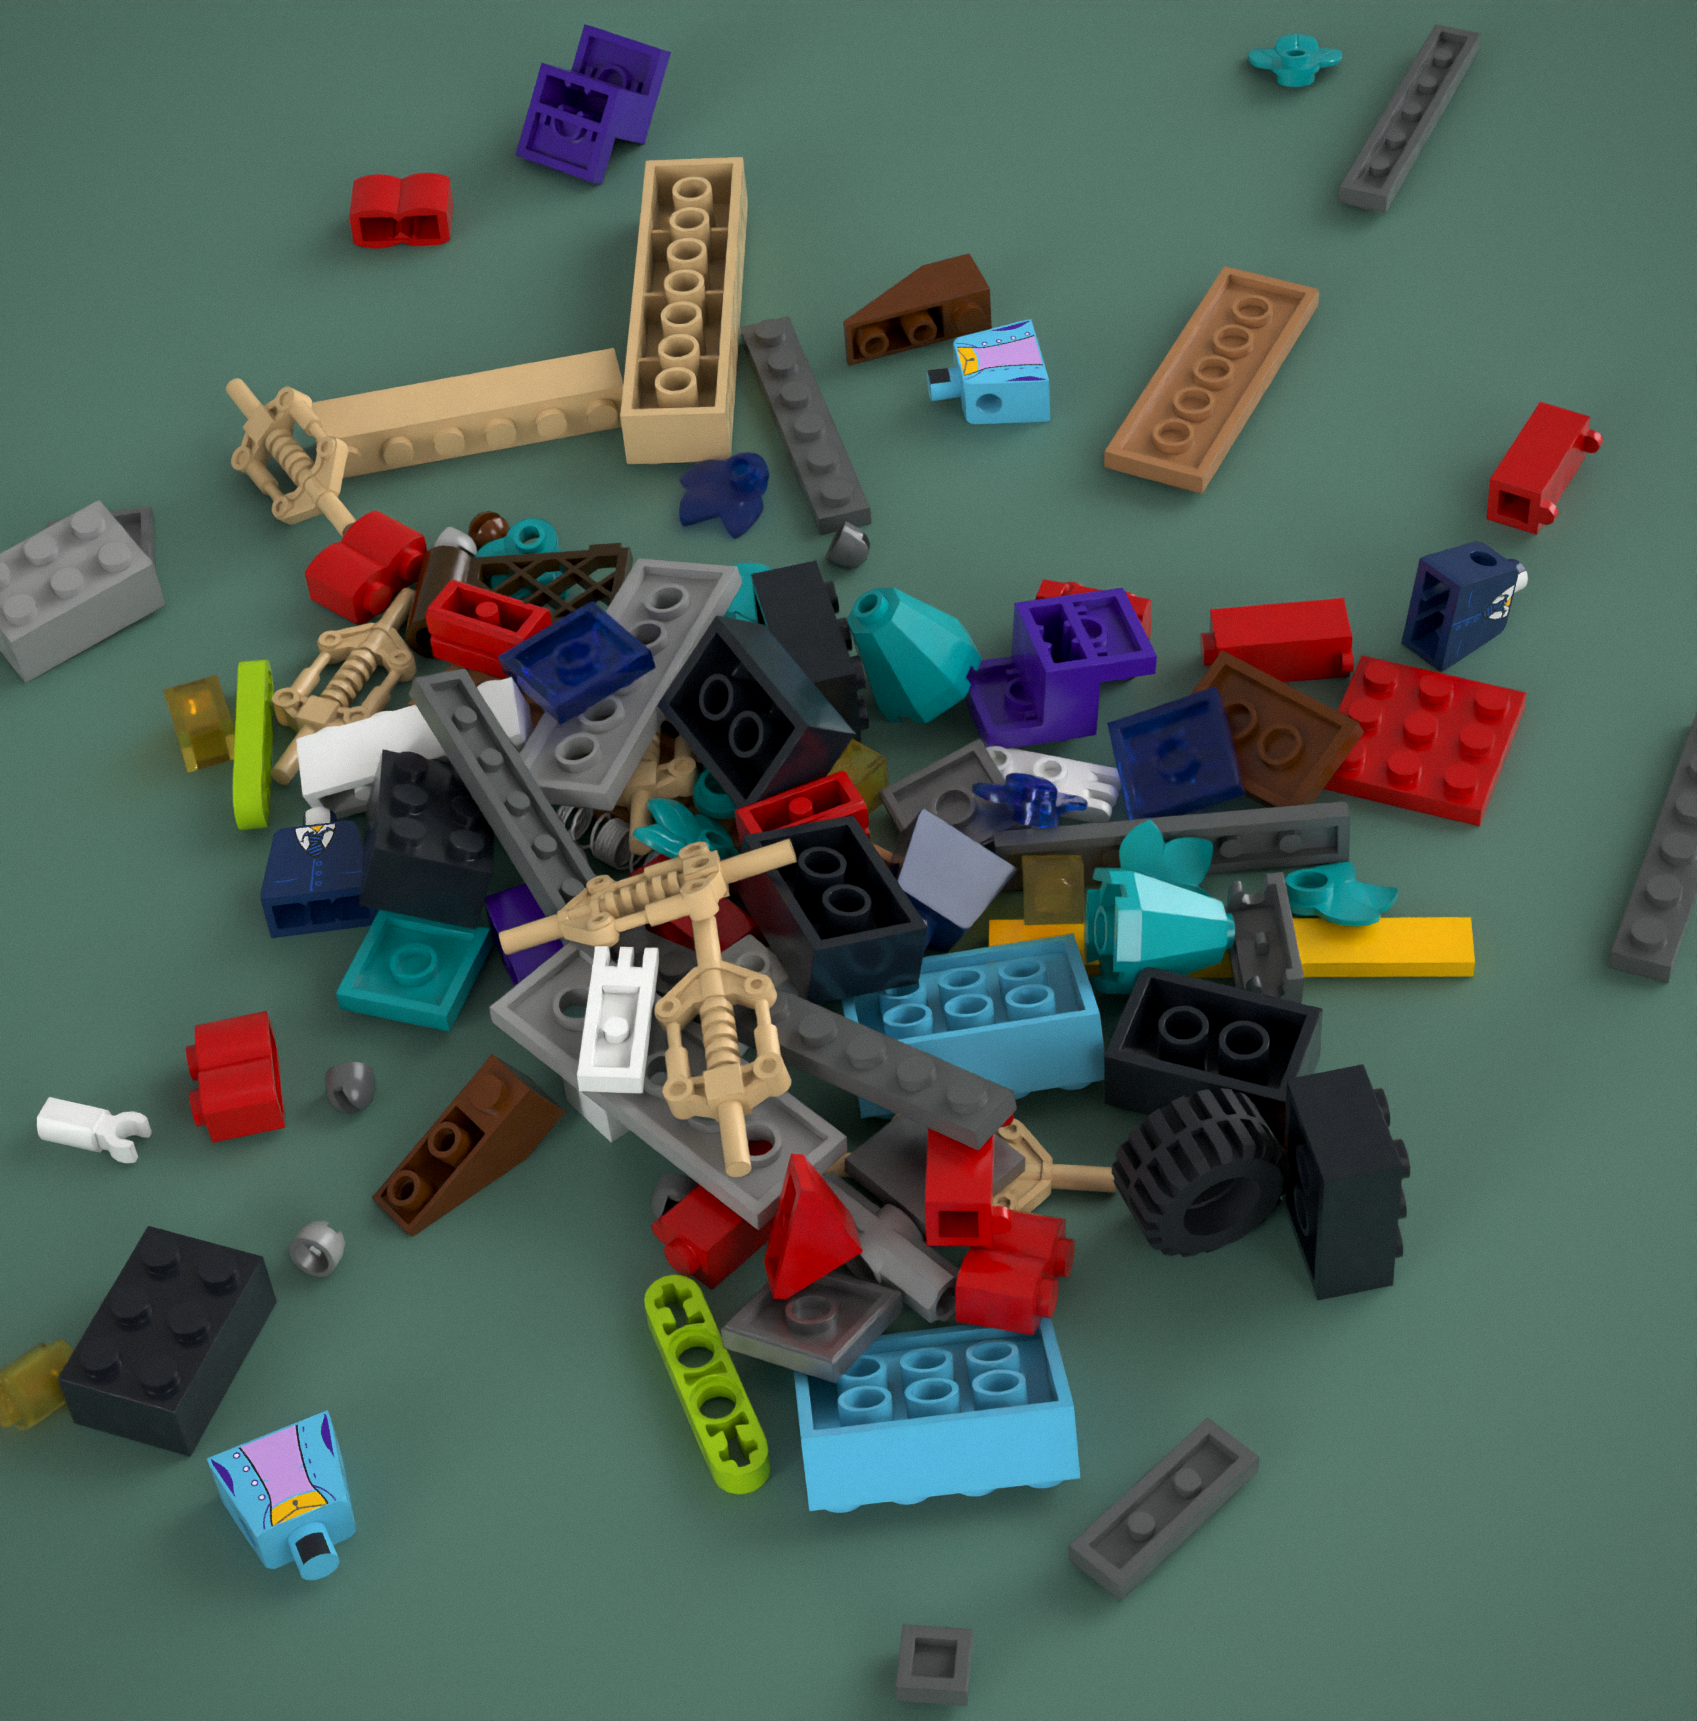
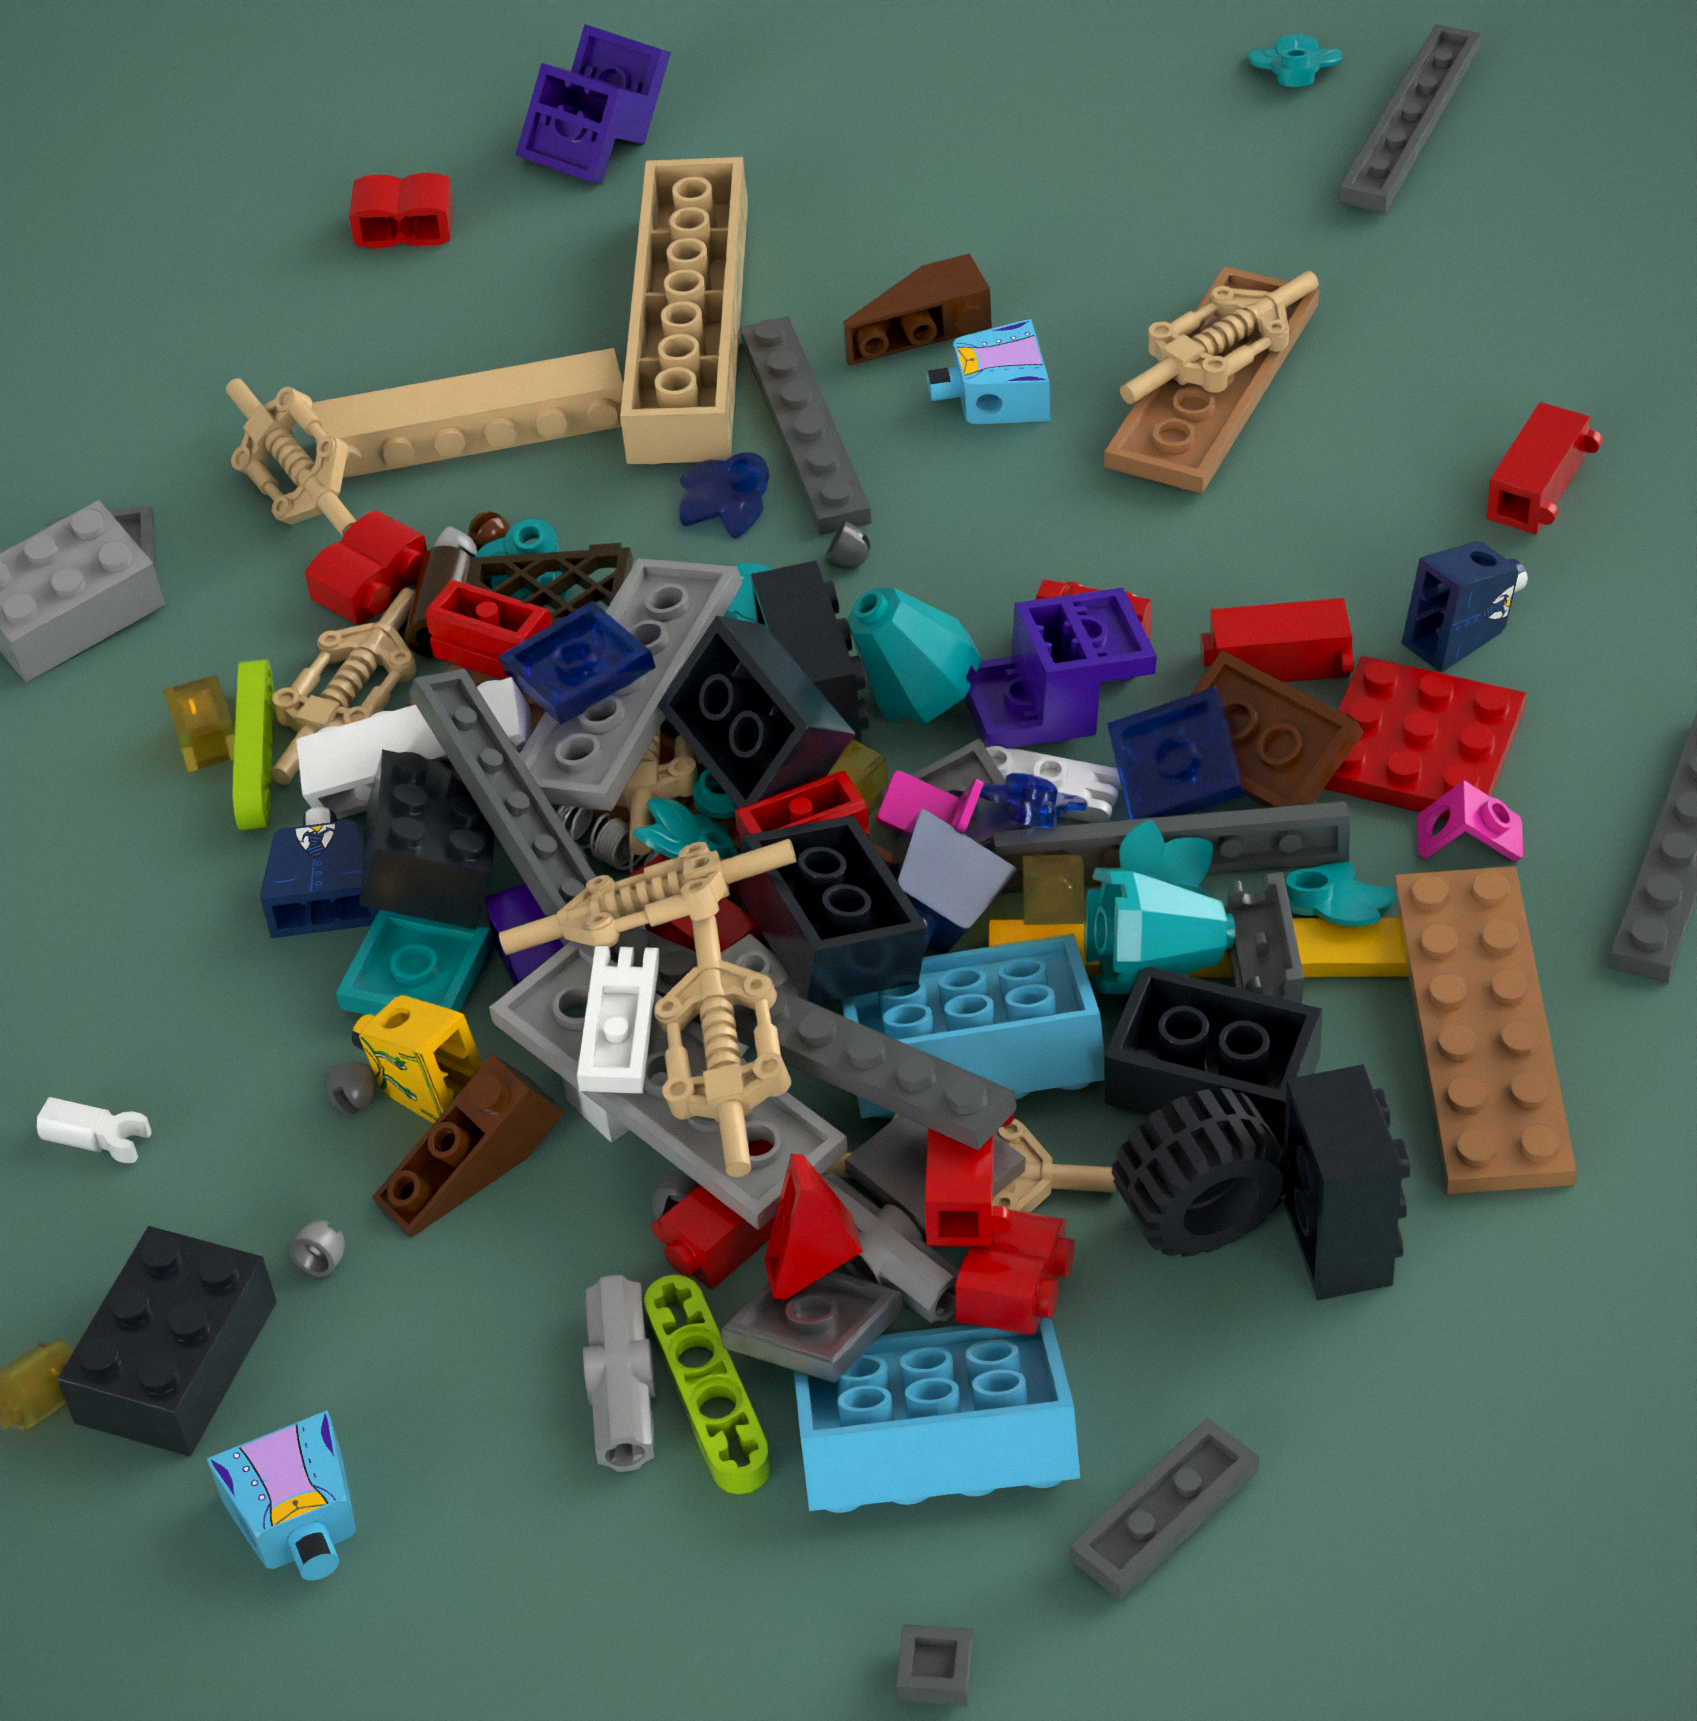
(236, 1077): red brick -> none
(418, 1053): none -> yellow torso
(619, 1374): none -> light grey piece
(908, 795): none -> dark pink bracket
(1196, 358): none -> tan bar
(1476, 814): none -> dark pink bracket
(1483, 1031): none -> medium nougat plate

